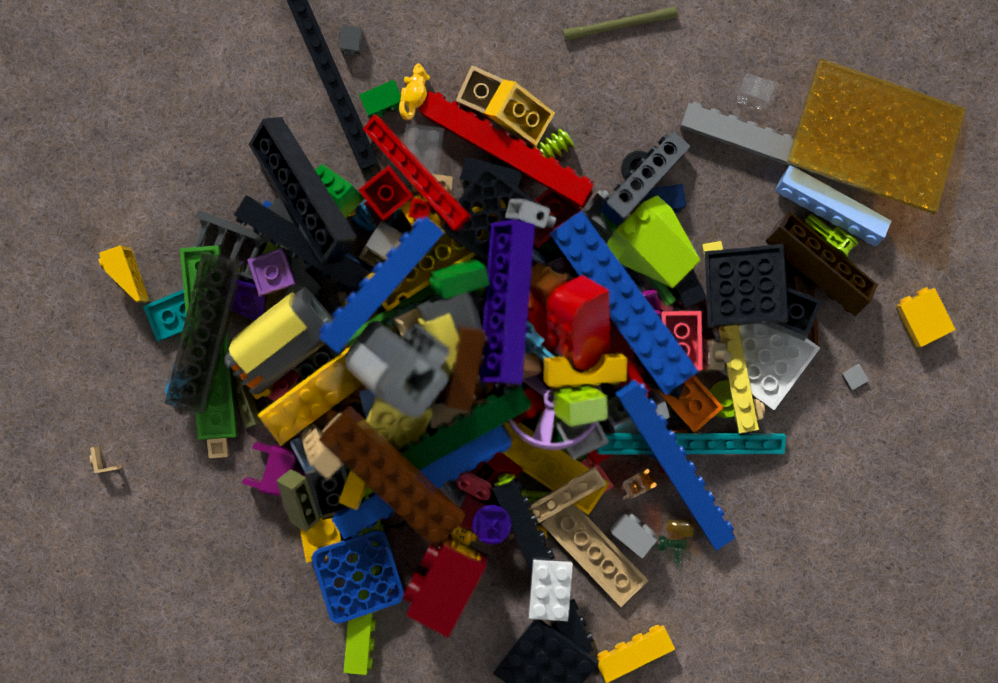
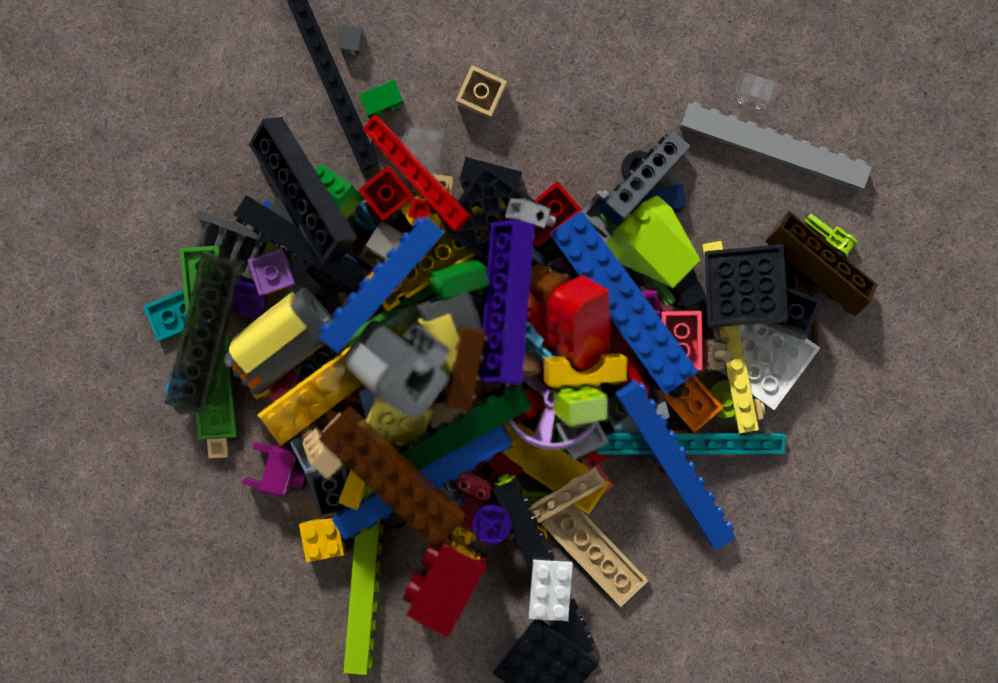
(96, 461): tan bracket -> none
(122, 267): yellow slope -> none
(245, 403): olive plate -> none
(298, 500): olive brick -> none
(376, 585): blue piece -> none
(405, 321): tan bracket -> none
(414, 93): yellow animal -> none
(506, 149): red brick -> none
(519, 112): yellow brick -> none
(555, 145): lime piece -> none
(632, 534): light grey brick -> none
(634, 653): yellow brick -> none
(638, 484): clear orange brick -> none
(660, 15): olive piece -> none
(677, 544): clear green piece -> none
(682, 527): clear yellow cone -> none
(833, 206): brick -> none
(855, 377): light grey tile -> none
(876, 136): clear yellow plate -> none
(925, 316): yellow brick -> none

